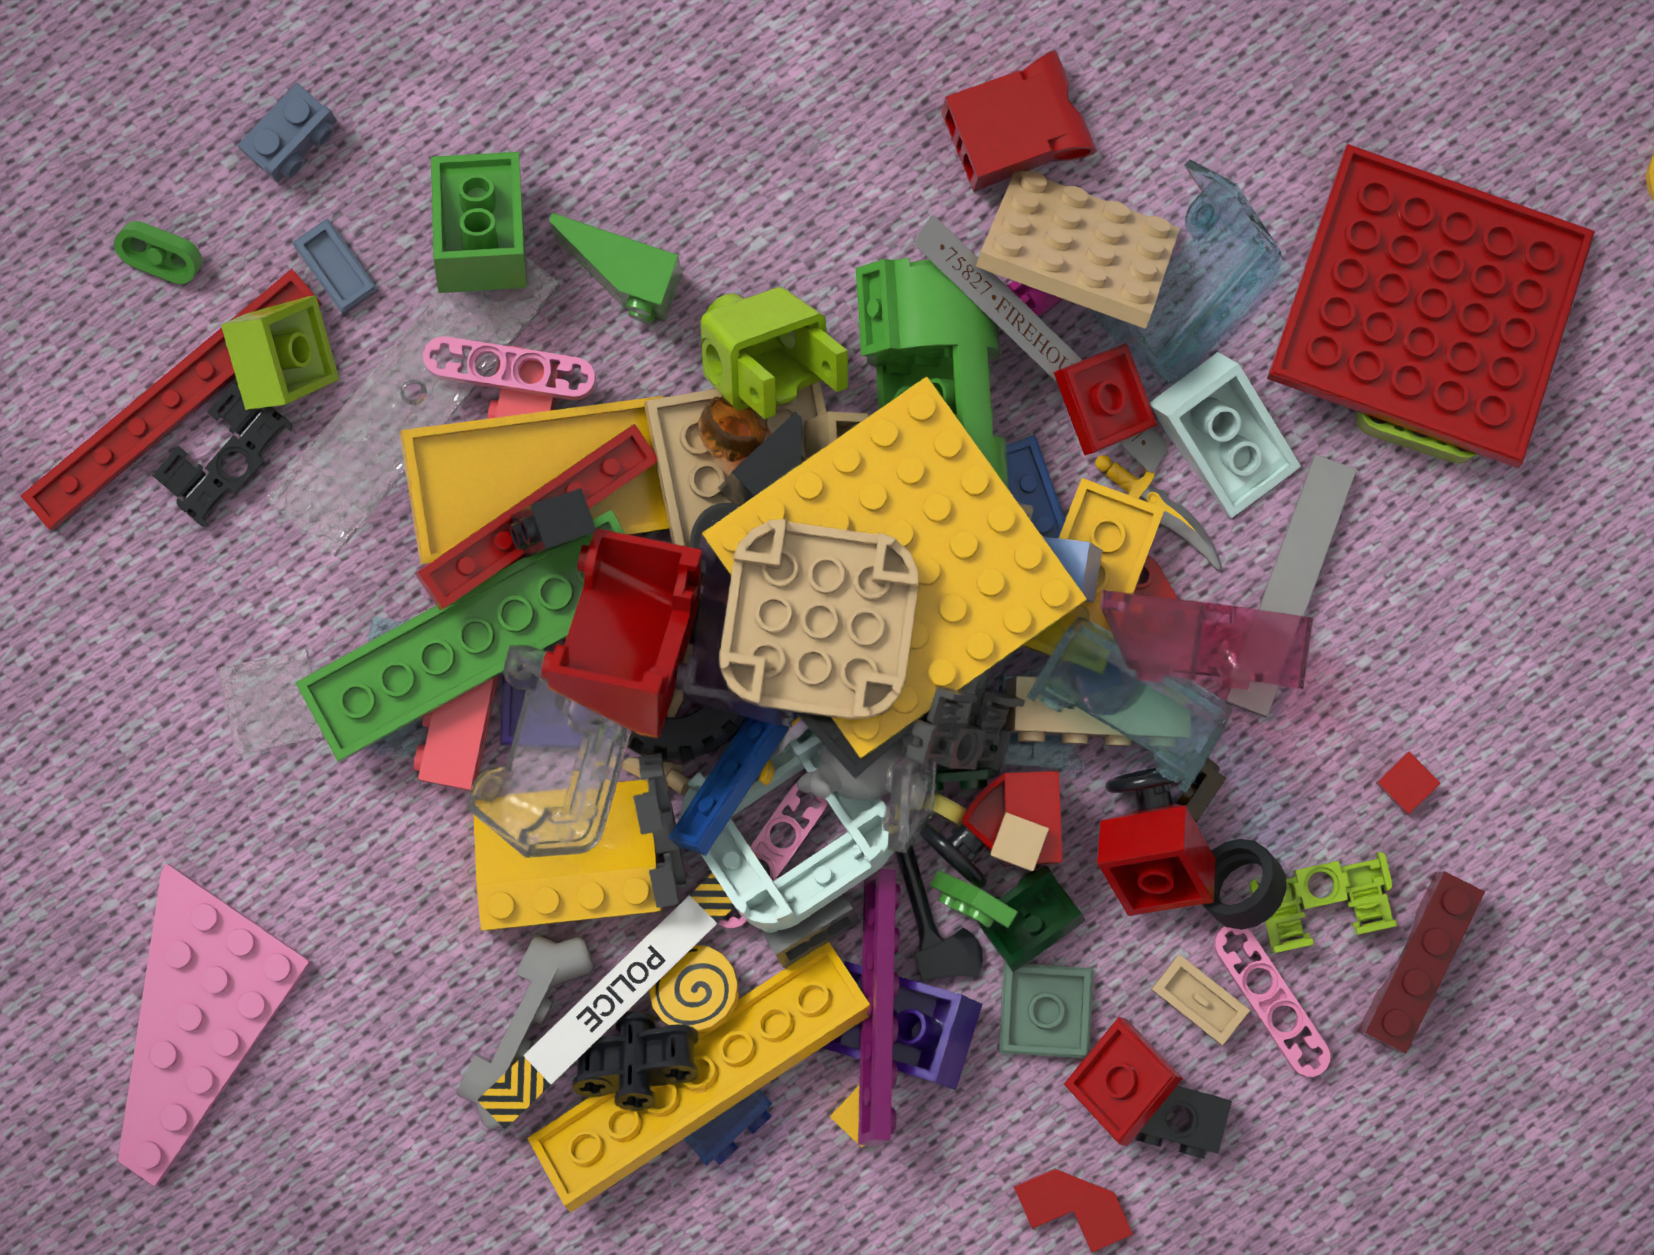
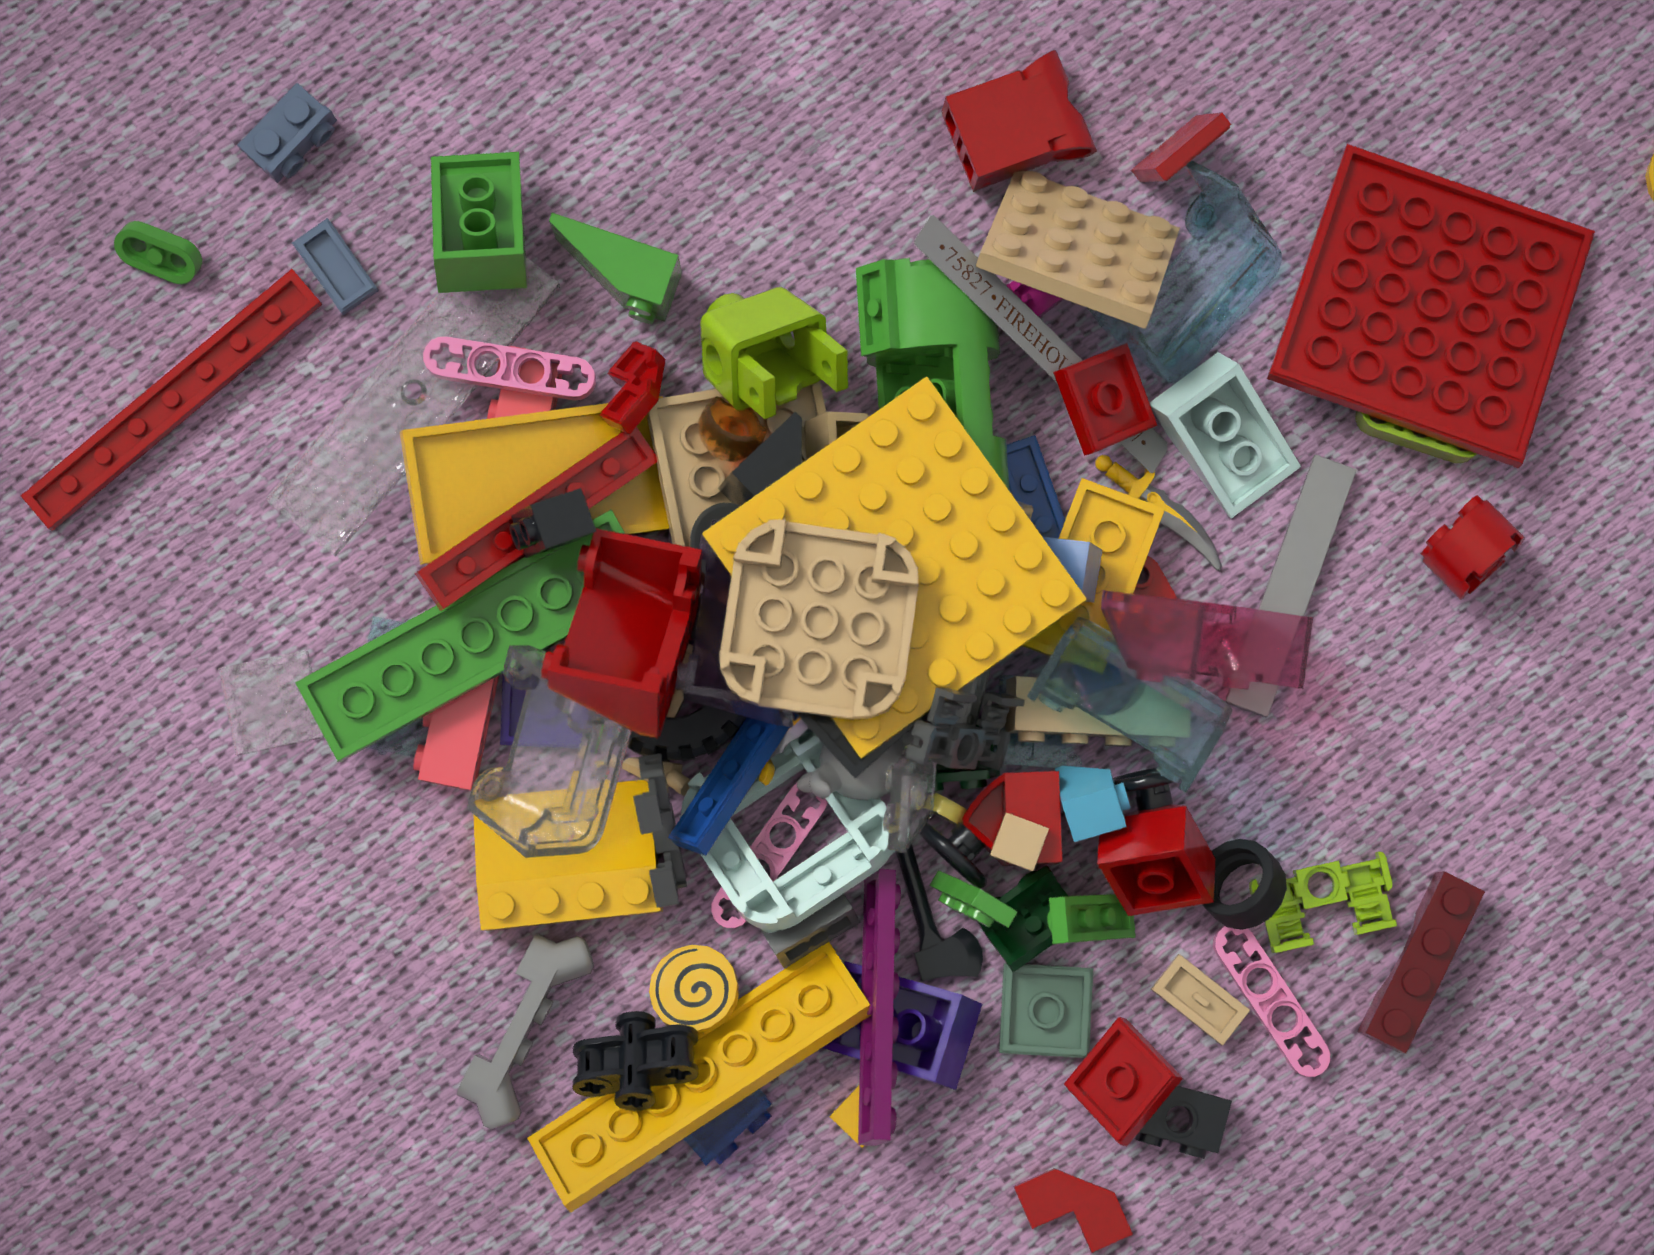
(203, 1007): bright pink wing -> none
(257, 433): black piece -> none
(280, 353): lime slope -> none
(606, 1002): white sticker -> none
(641, 376): none -> red tile
(1088, 919): none -> bright green plate
(1092, 801): none -> medium azure slope
(1181, 147): none -> red tile
(1200, 795): dark brown bracket -> none
(1408, 783): red tile -> none
(1471, 548): none -> red brick

